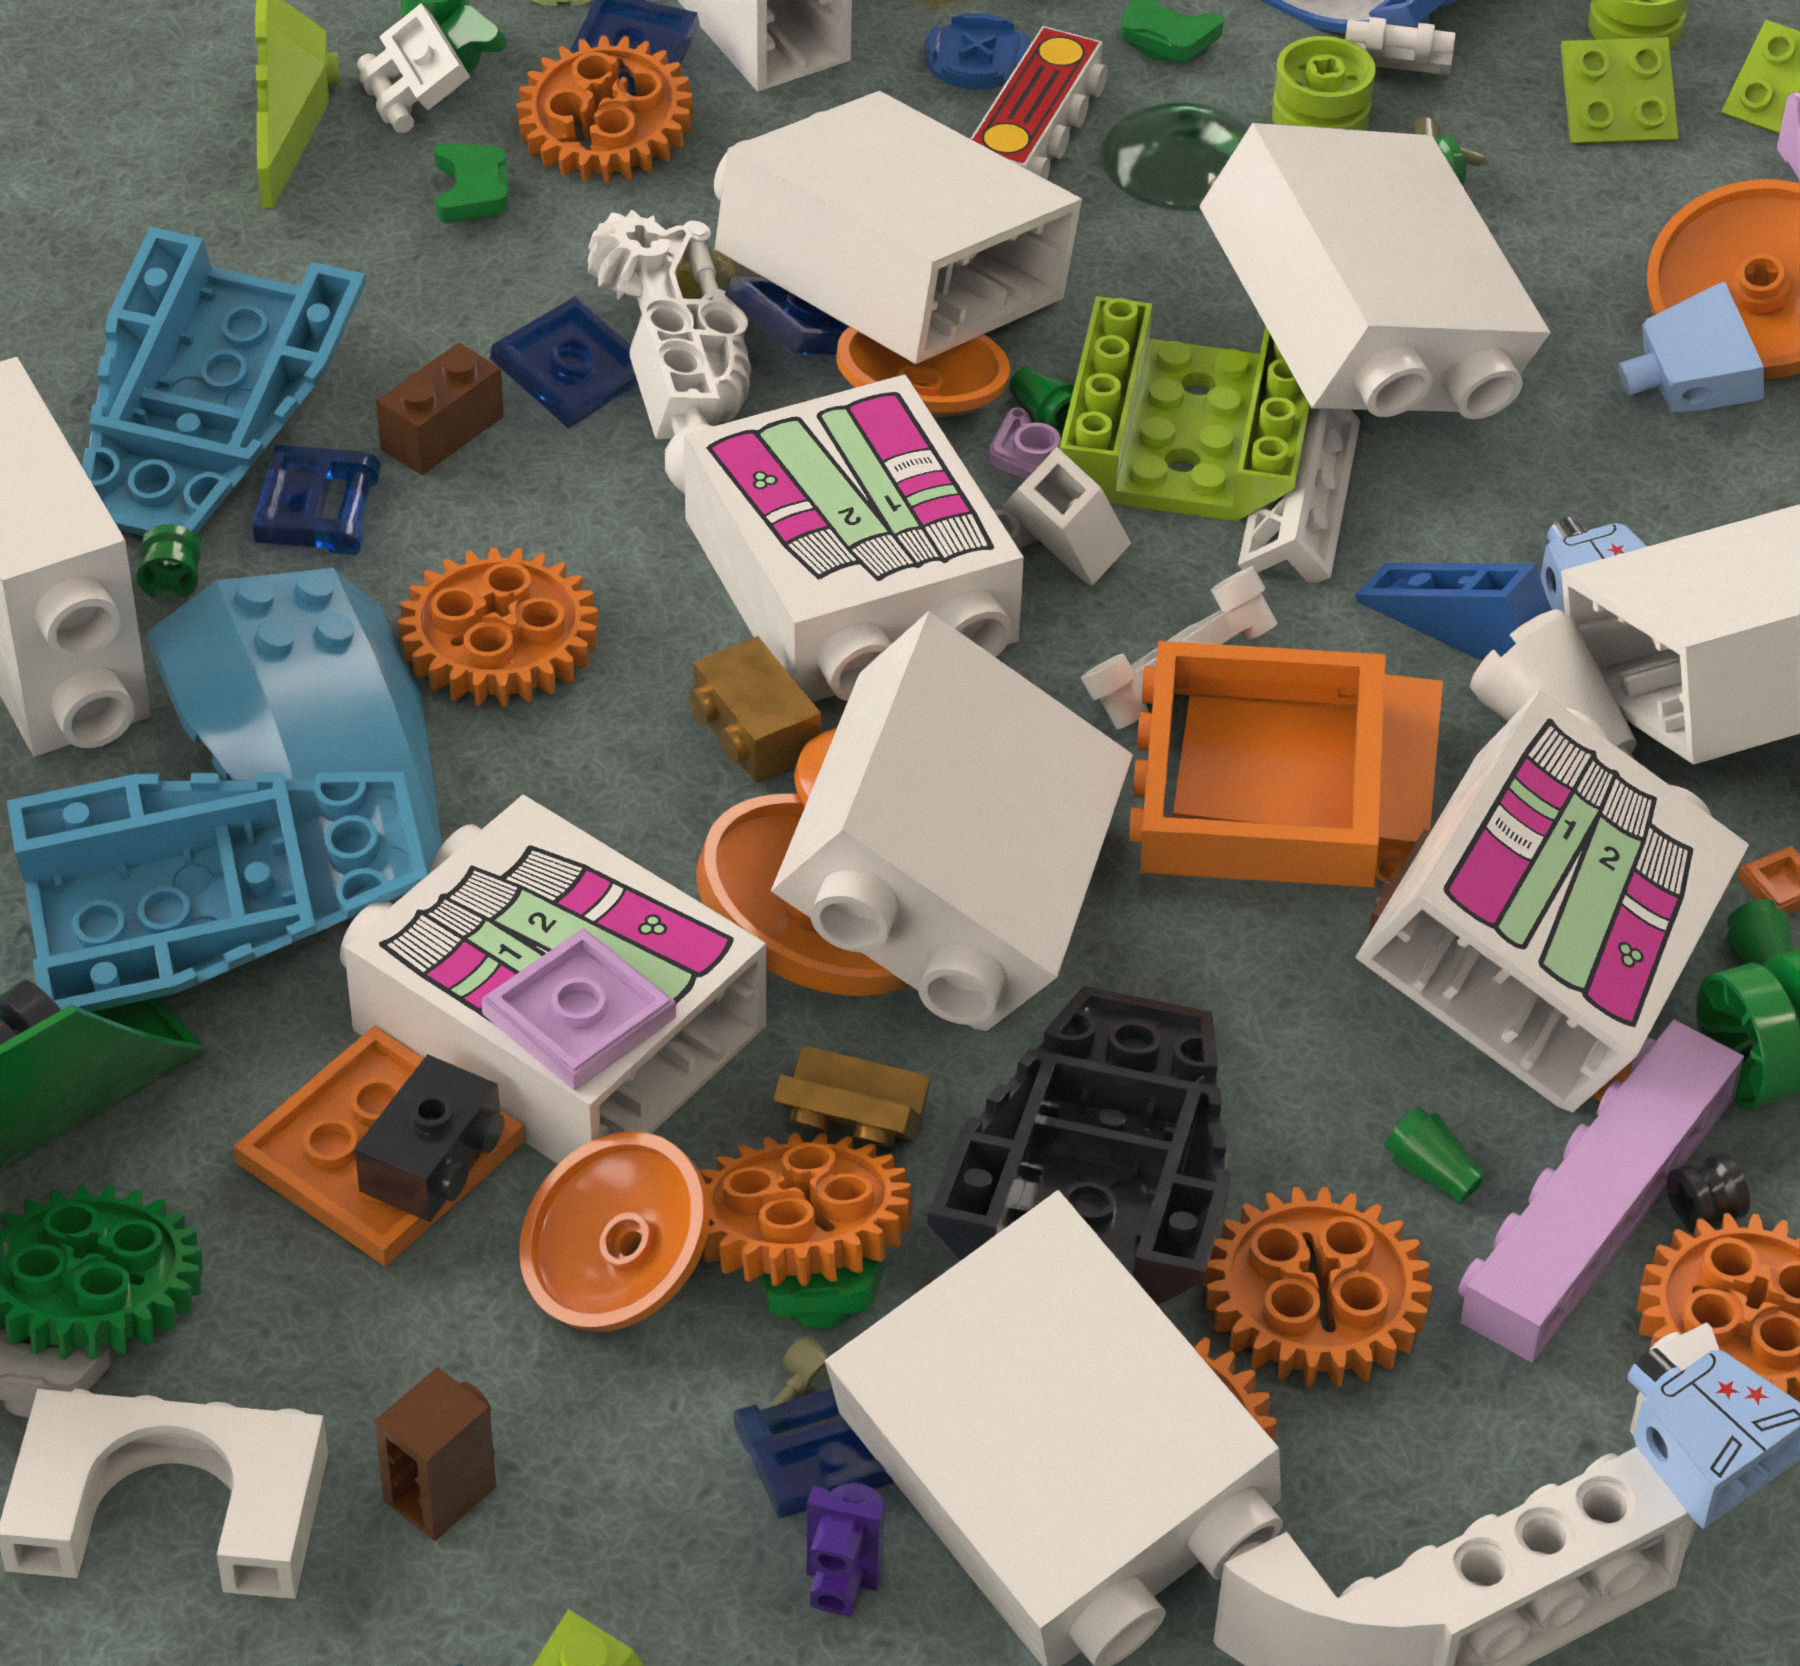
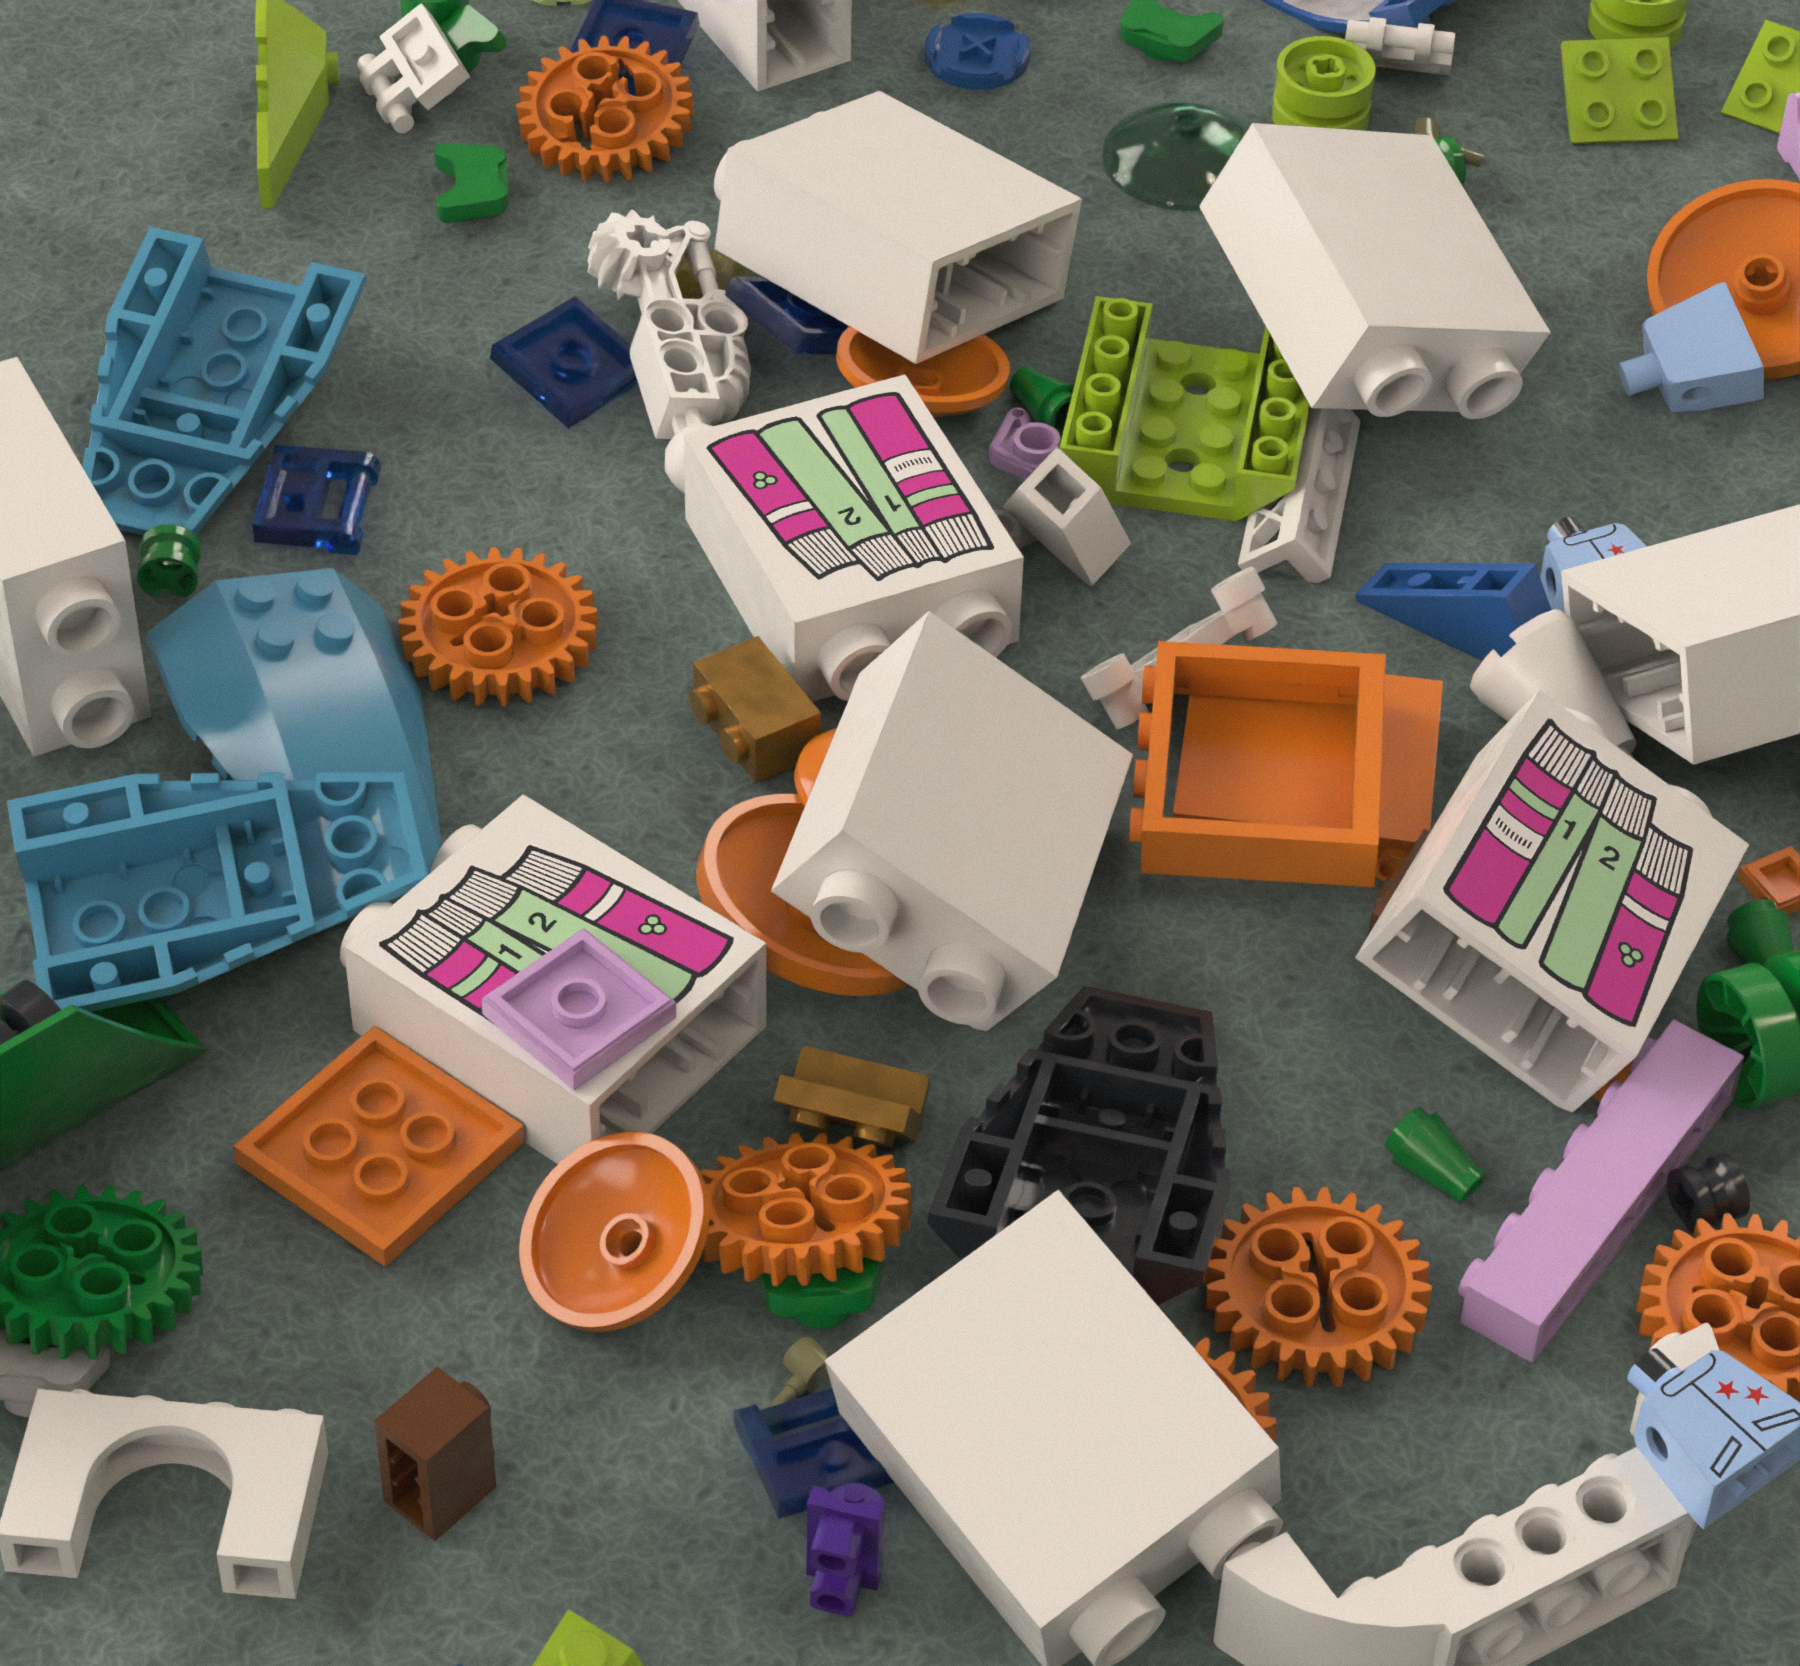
(429, 1138): black brick -> none
(440, 408): reddish brown brick -> none
(1044, 100): brick -> none

